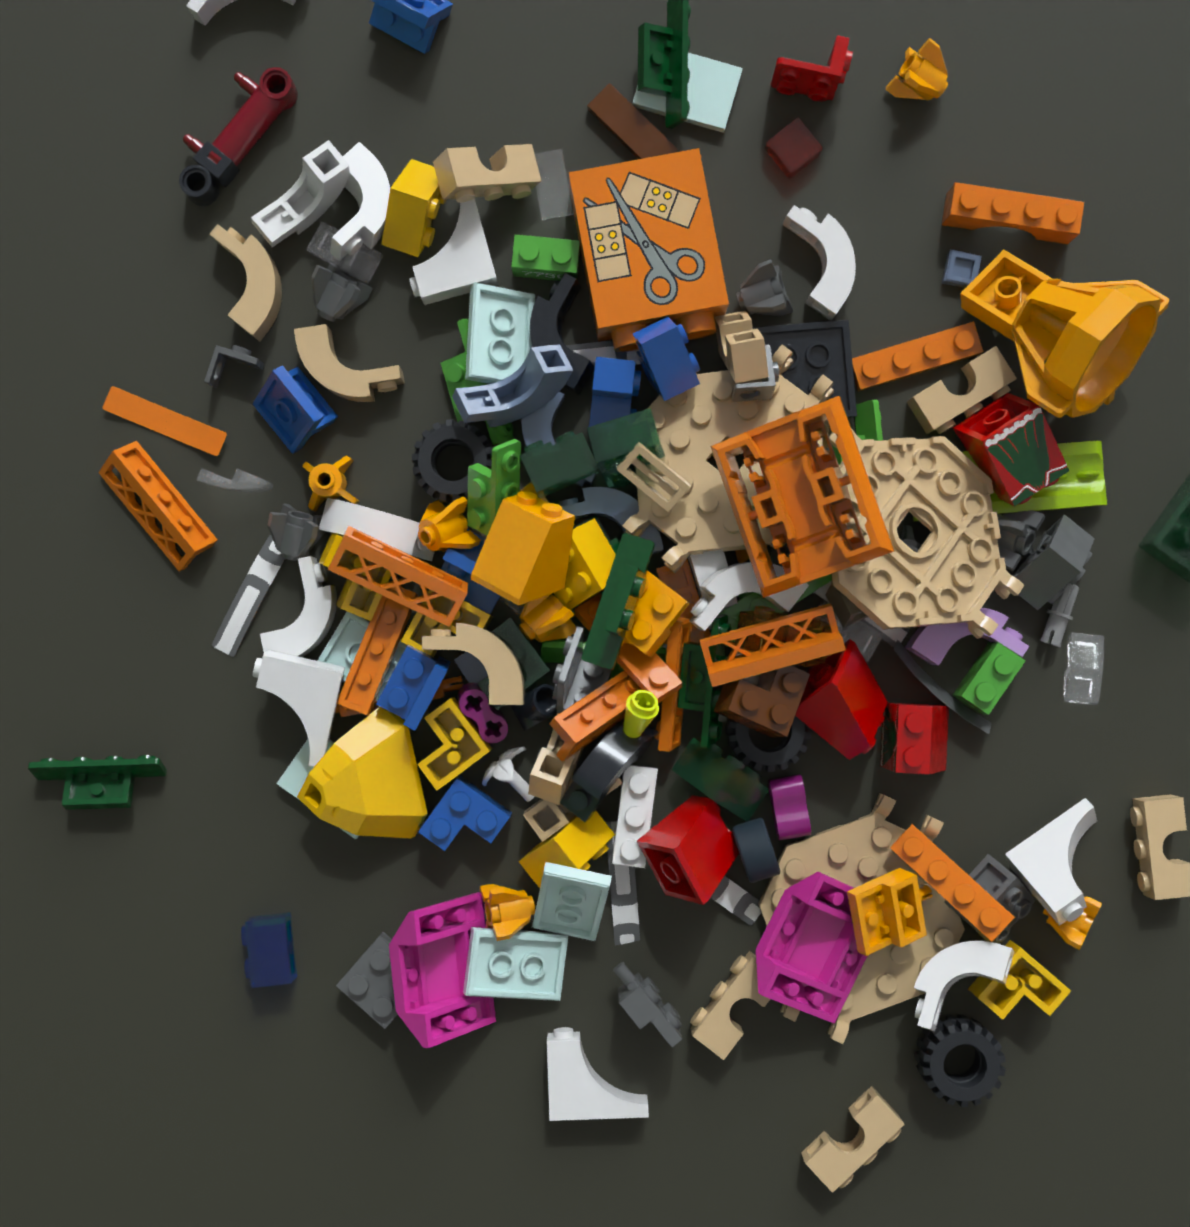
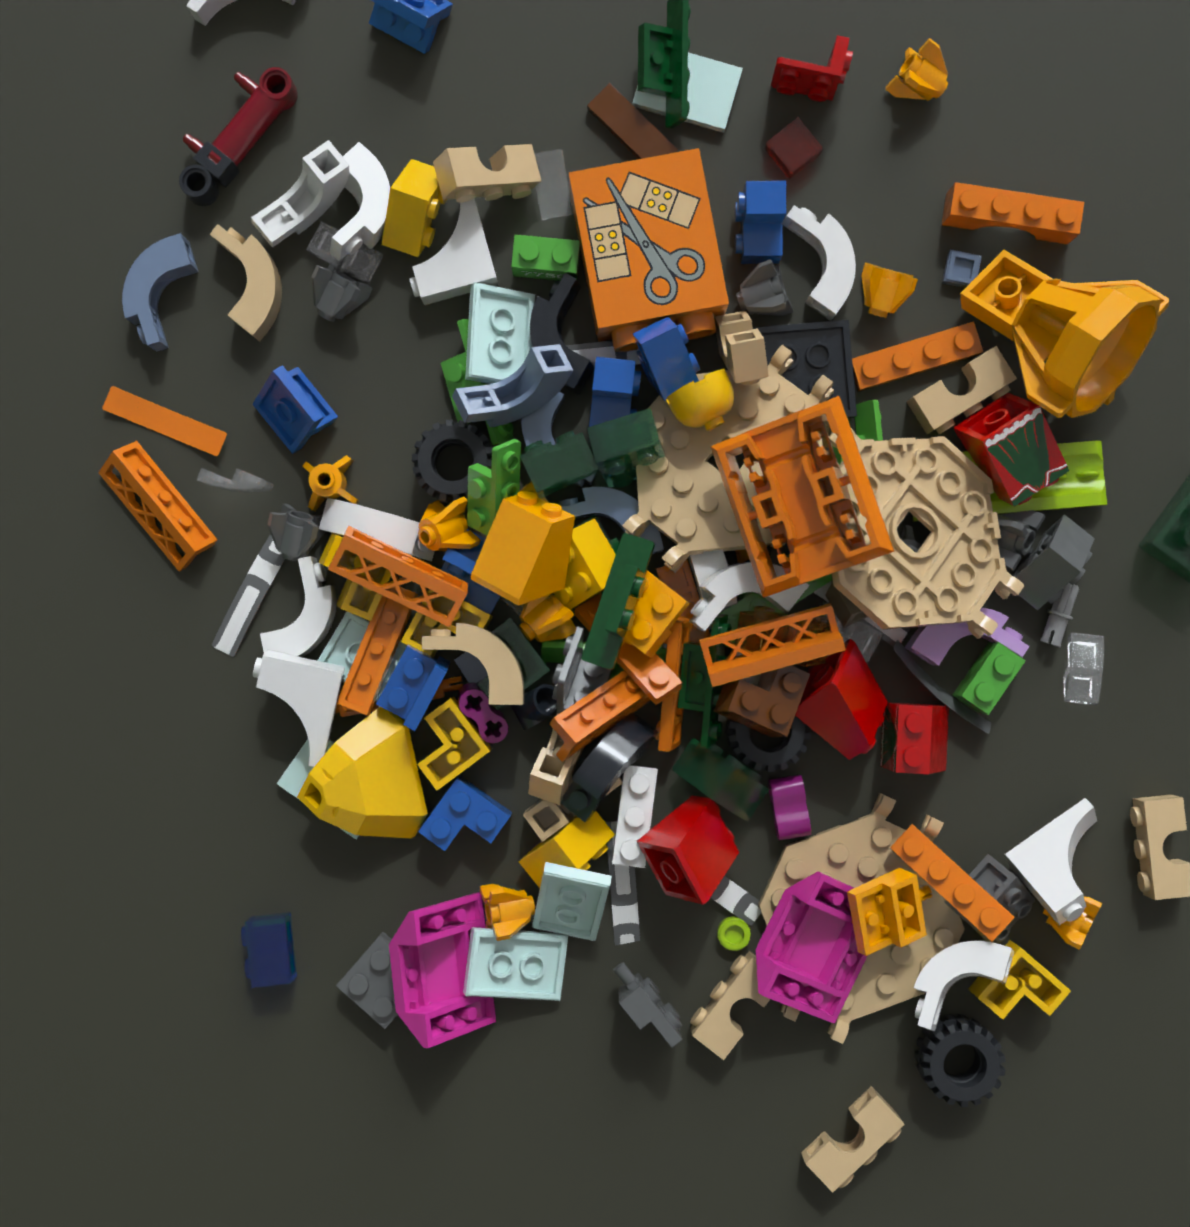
(97, 782): dark green bracket -> none
(148, 278): none -> sand blue arch
(235, 354): dark grey bracket -> none
(319, 357): tan arch -> none
(504, 771): white plant -> none
(578, 1090): white arch -> none
(639, 712): neon yellow cone -> none
(645, 487): tan tile -> none
(703, 401): none -> yellow cylinder
(733, 933): none -> lime tile
(756, 850): black wheel -> none
(761, 216): none -> blue brick
(764, 388): dark grey bracket -> none
(885, 289): none -> light orange brick

